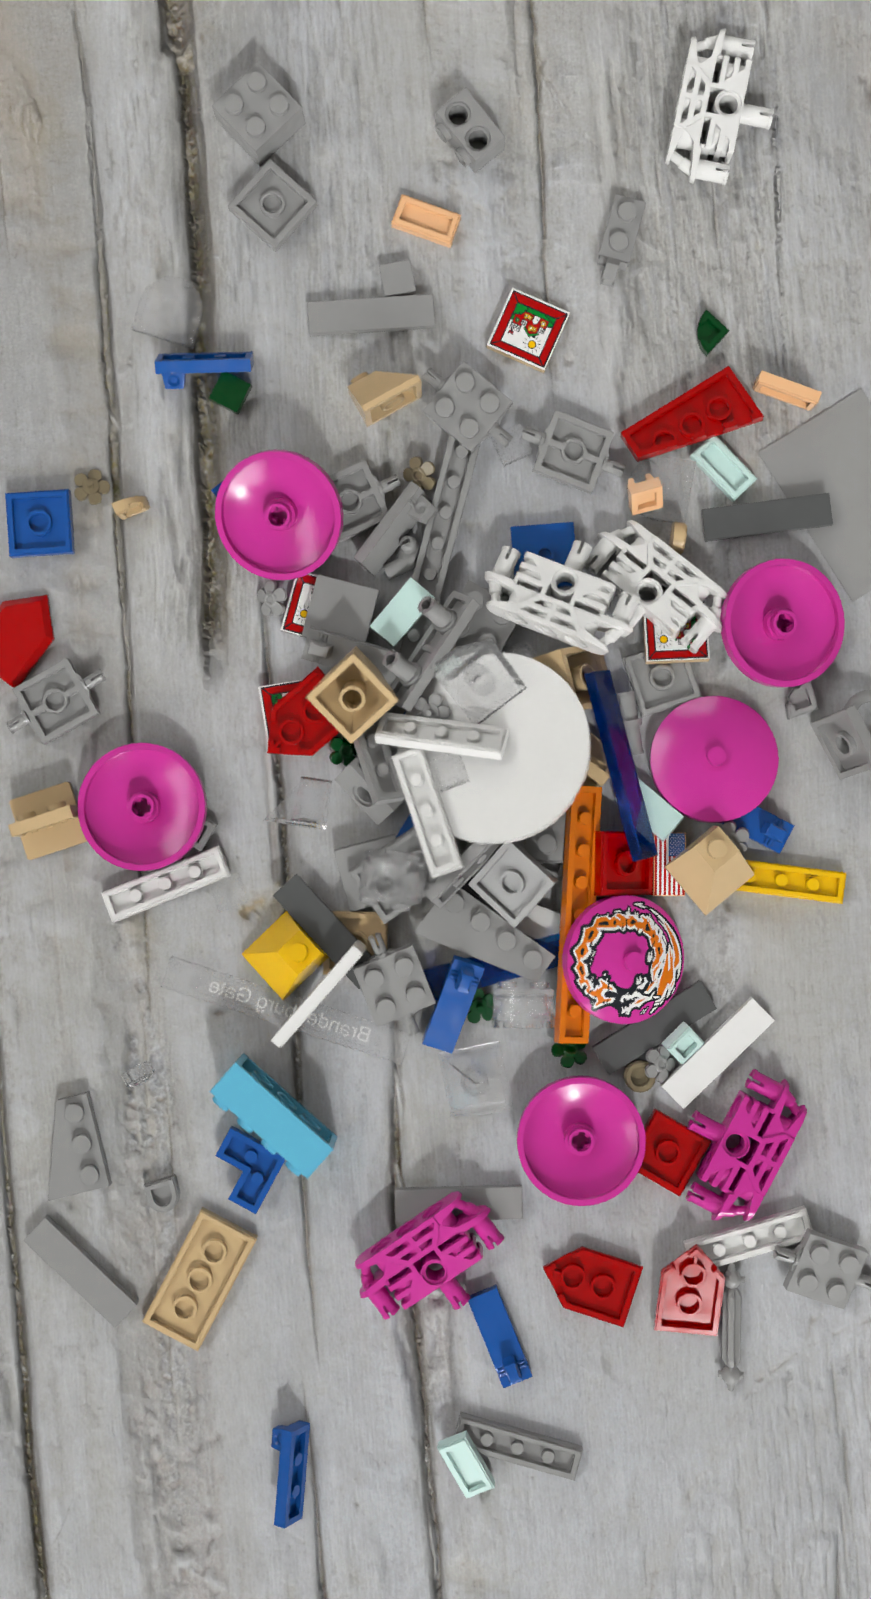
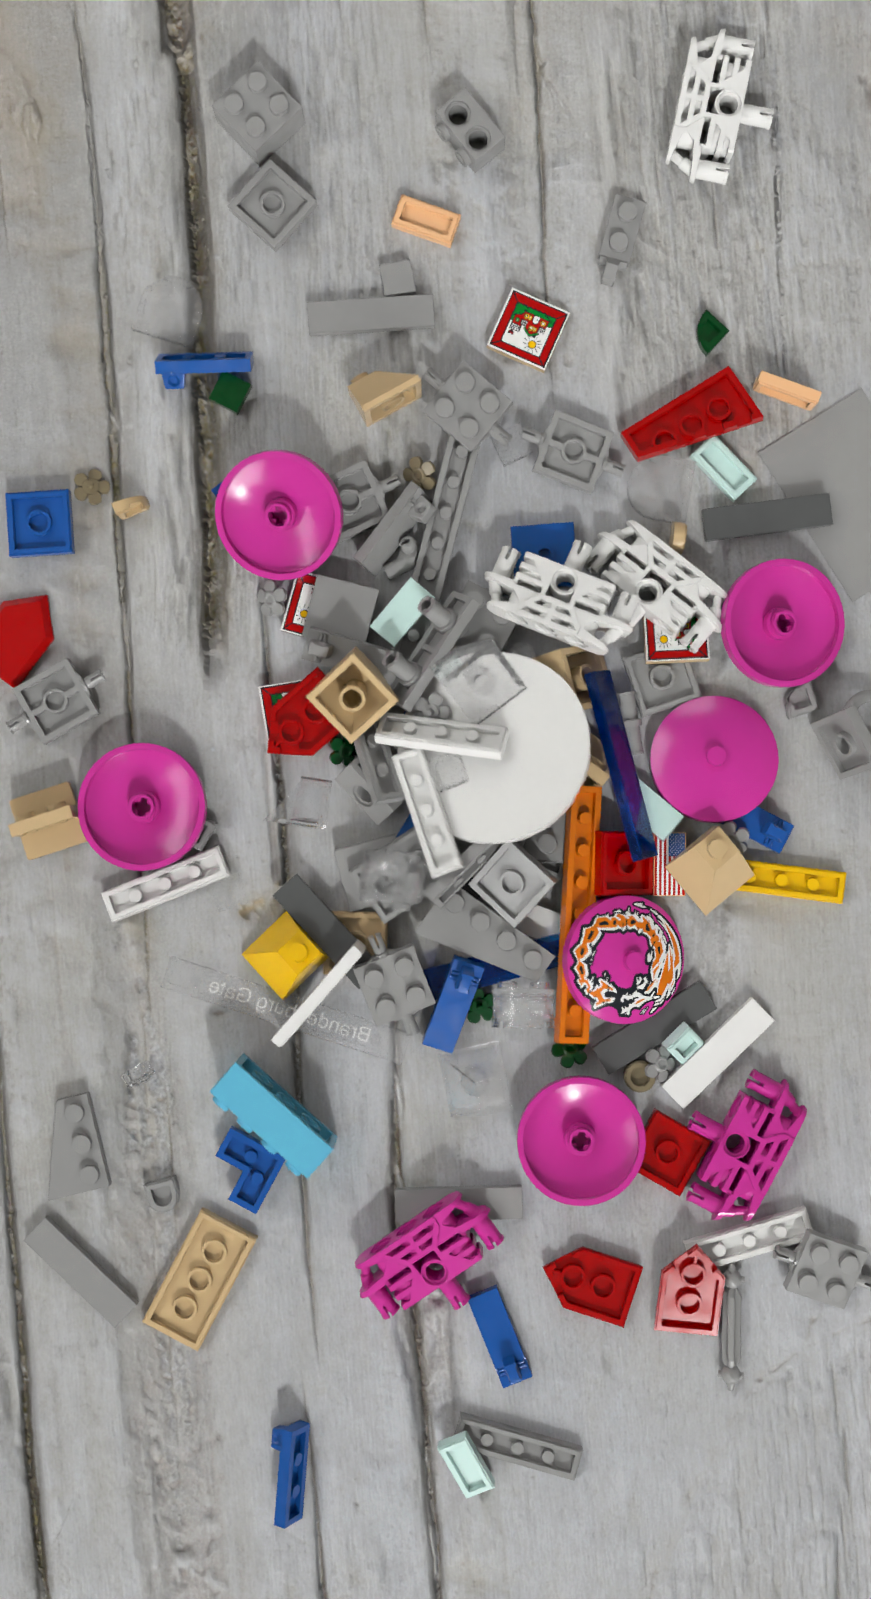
(645, 495): light nougat tile -> none

